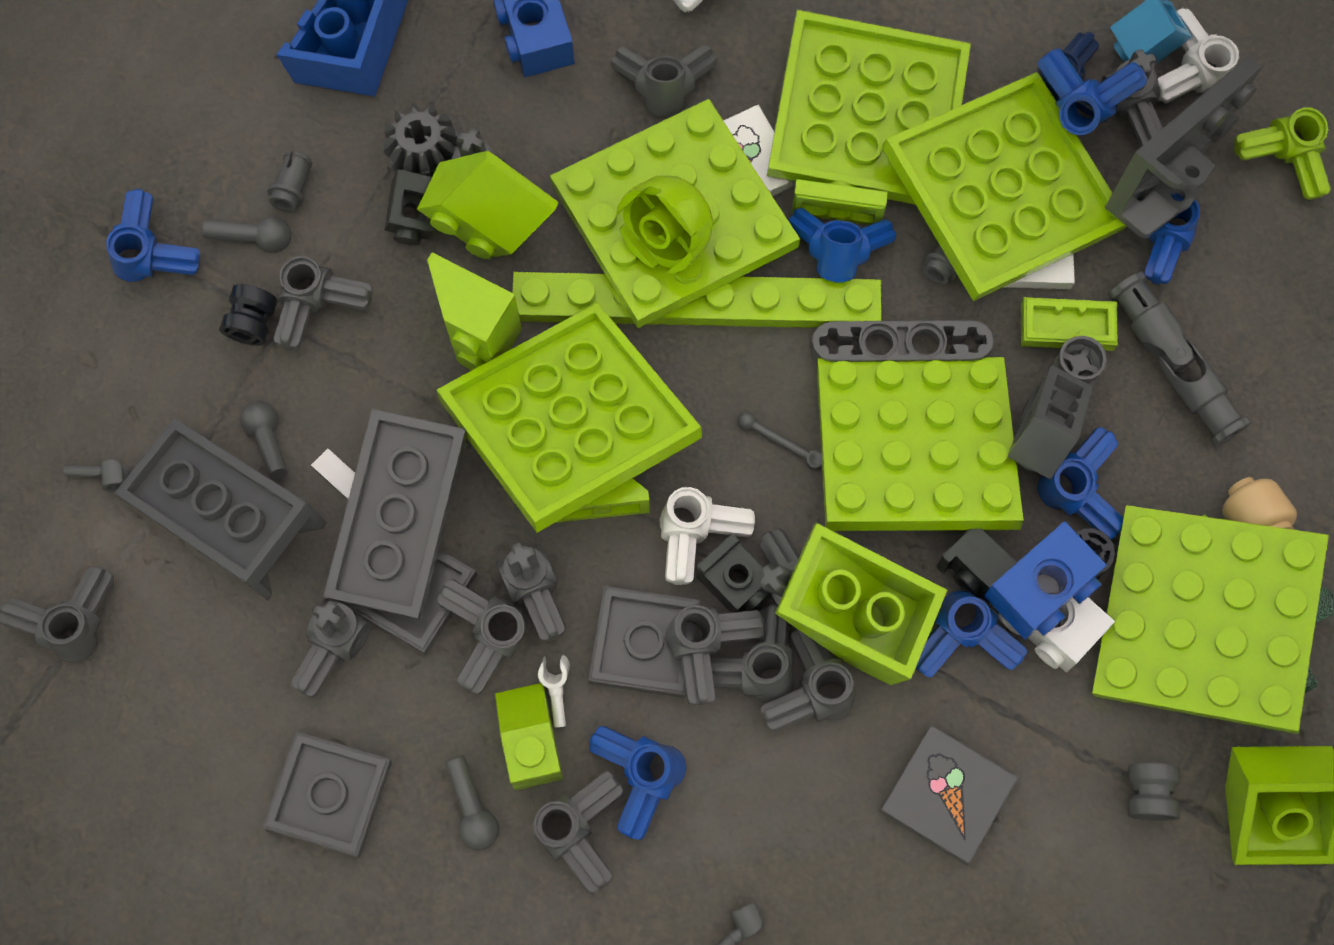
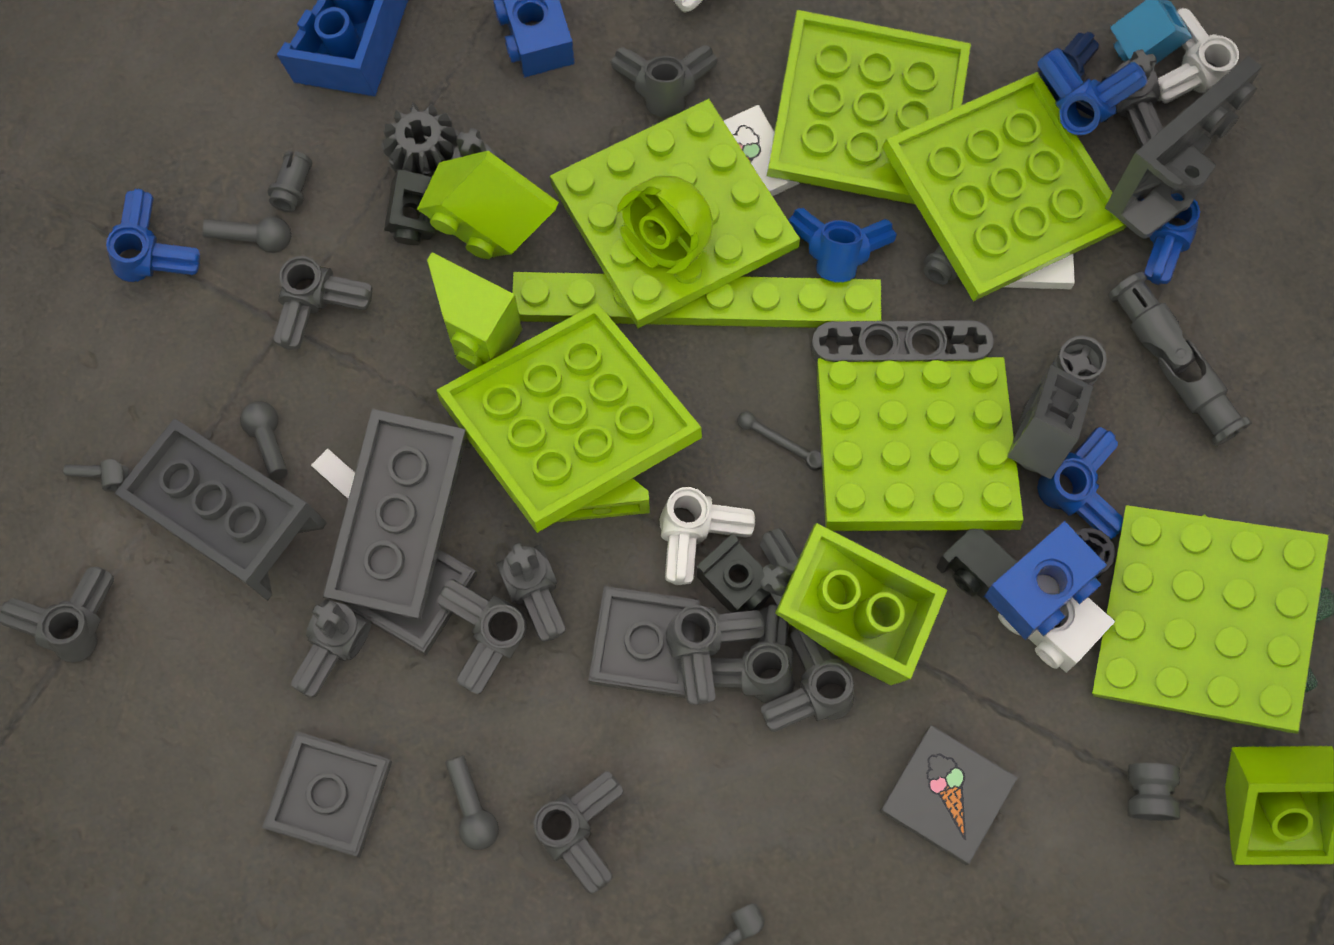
(248, 314): black wheel -> none
(528, 737): lime slope -> none
(555, 686): white hand -> none
(636, 759): blue axle -> none
(840, 201): lime plate -> none
(982, 632): blue axle -> none
(1054, 321): lime plate -> none
(1259, 503): tan head -> none
(1285, 144): lime axle -> none

